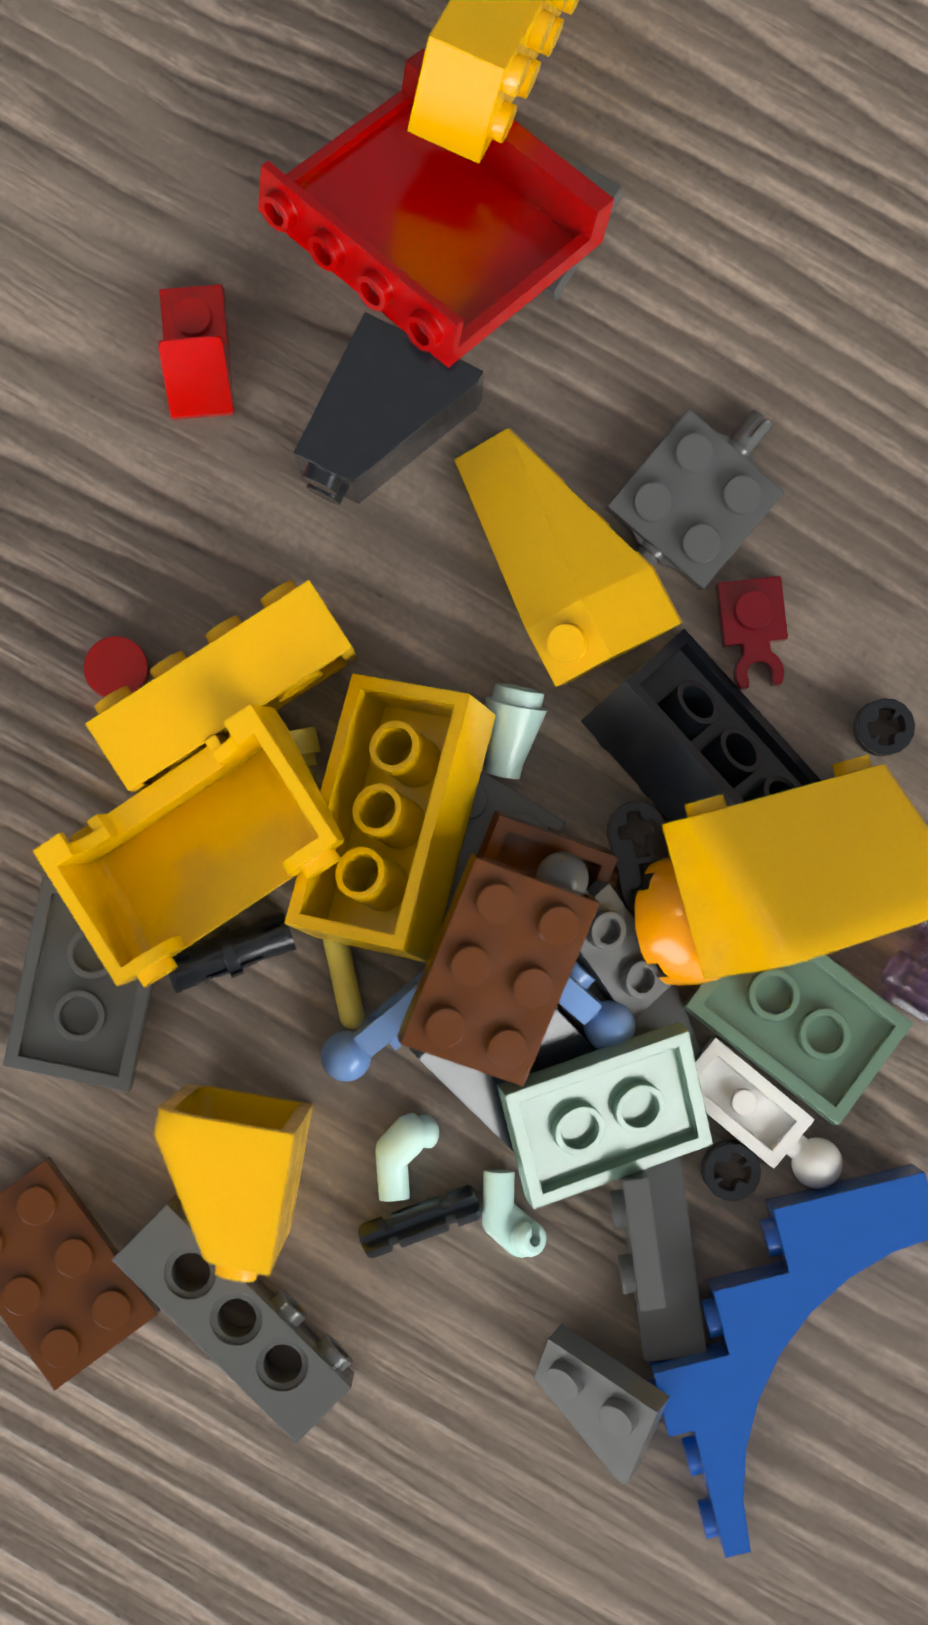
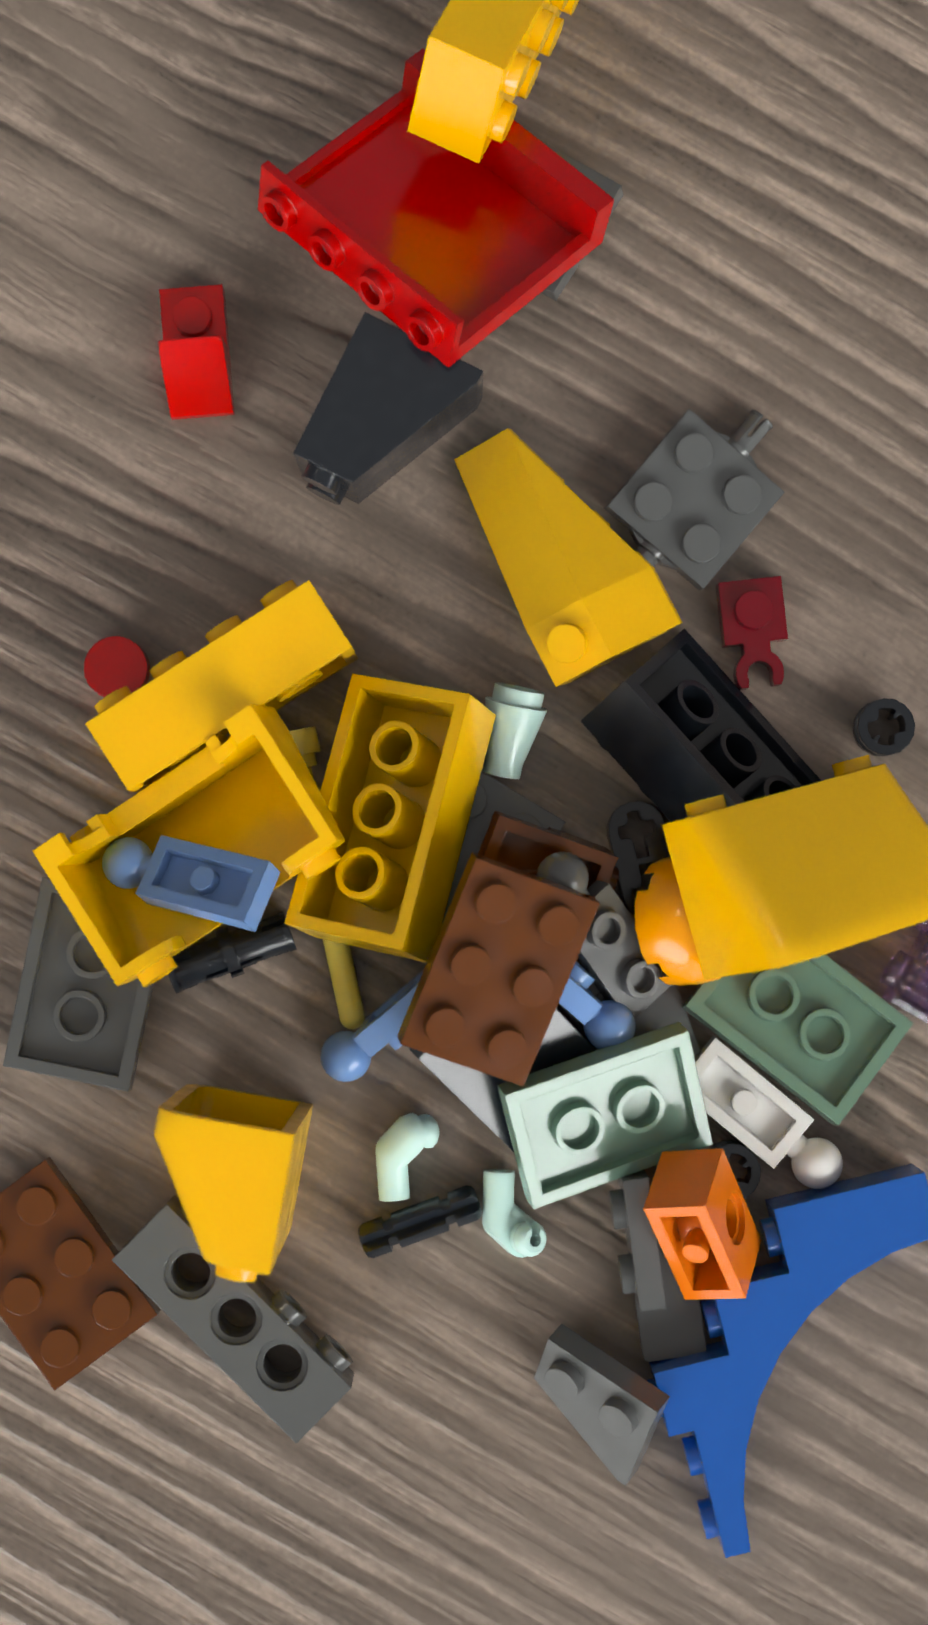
(193, 879): none -> medium blue plate
(703, 1224): none -> orange brick

